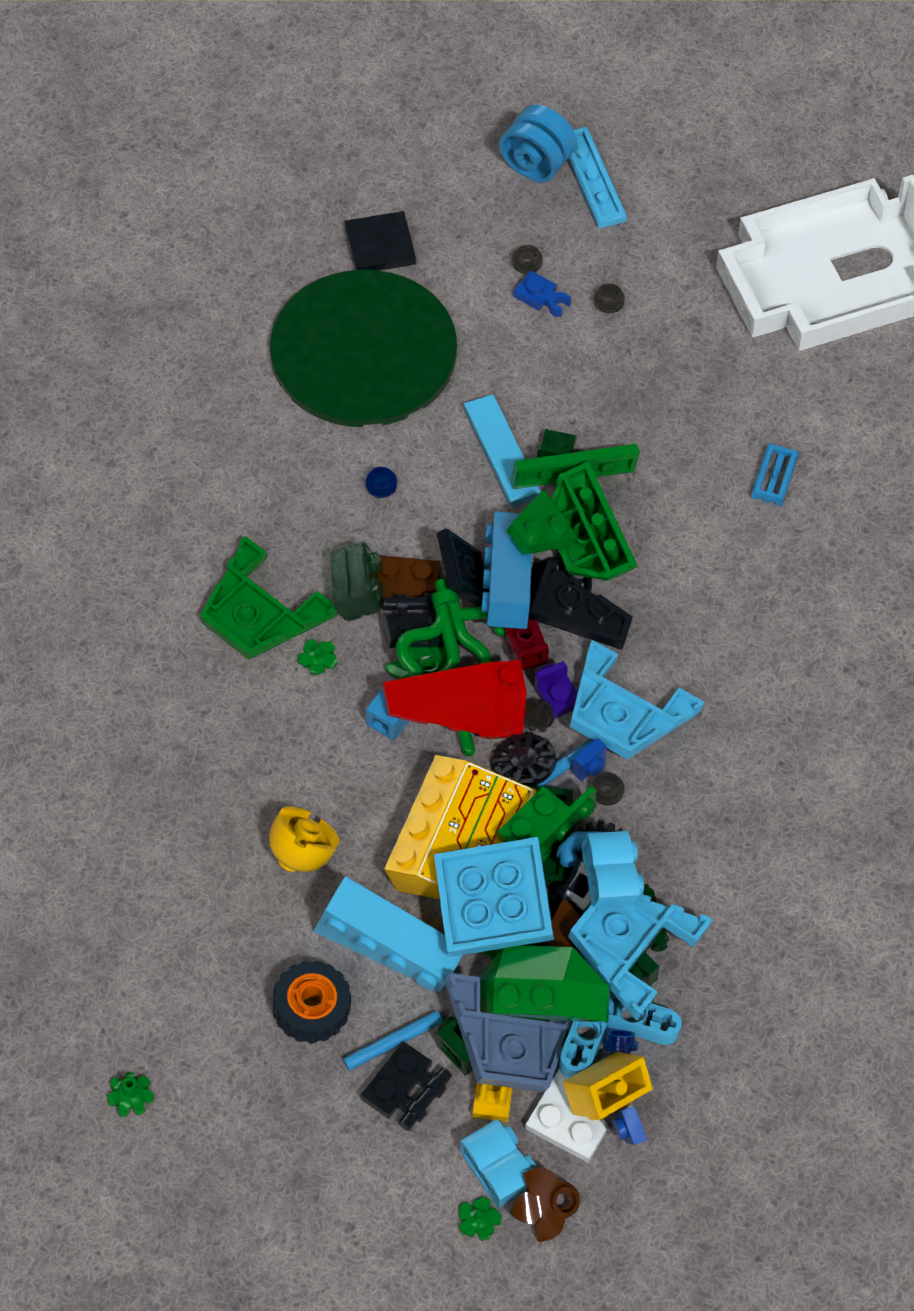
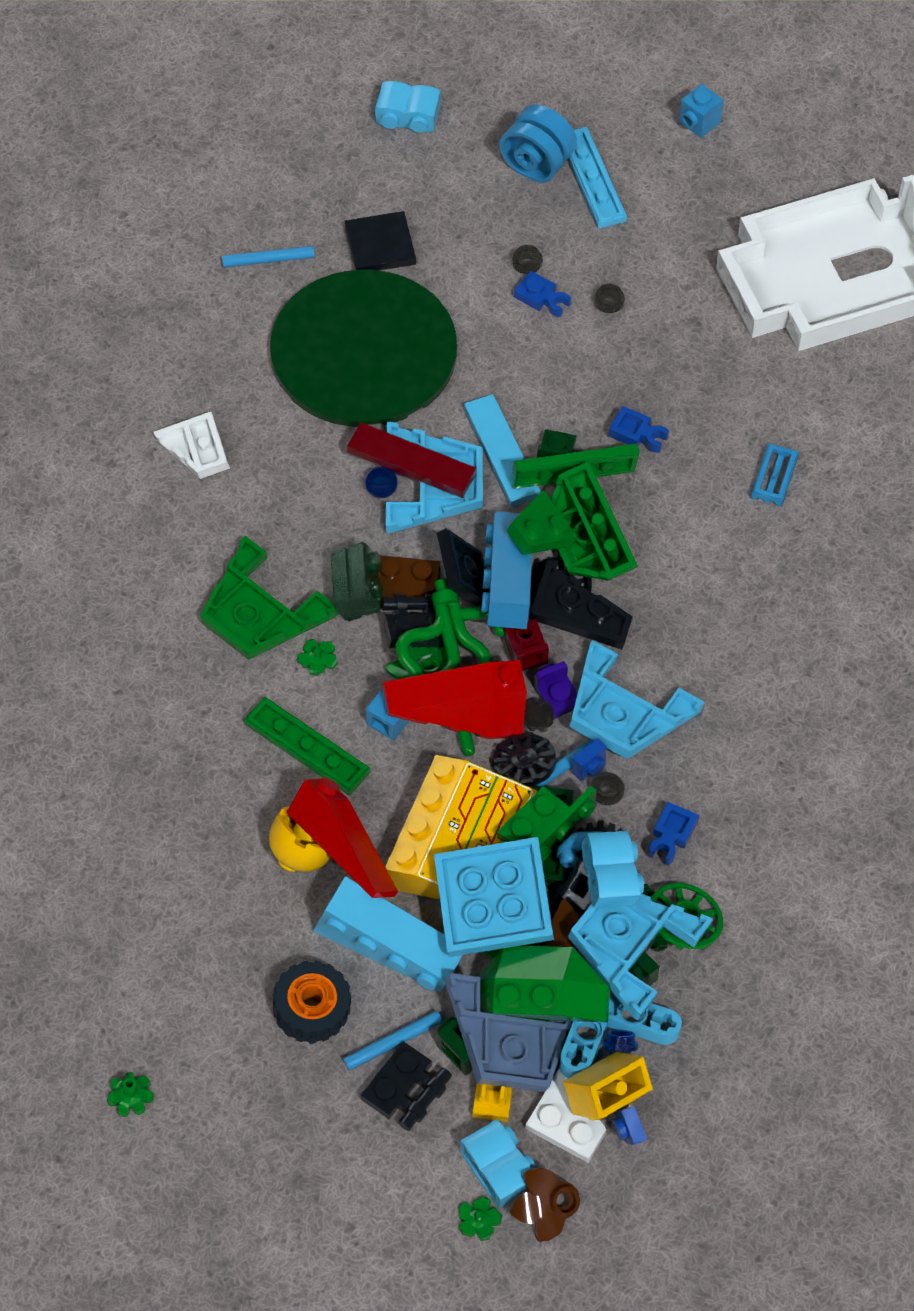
(196, 445): none -> white wing
(268, 256): none -> dark azure bar
(307, 745): none -> green tile
(337, 828): none -> red wedge
(408, 106): none -> medium azure brick
(411, 460): none -> dark red tile
(434, 502): none -> medium azure wing
(635, 427): none -> blue plate
(673, 829): none -> blue plate
(690, 908): none -> green wheel
(701, 110): none -> dark azure brick

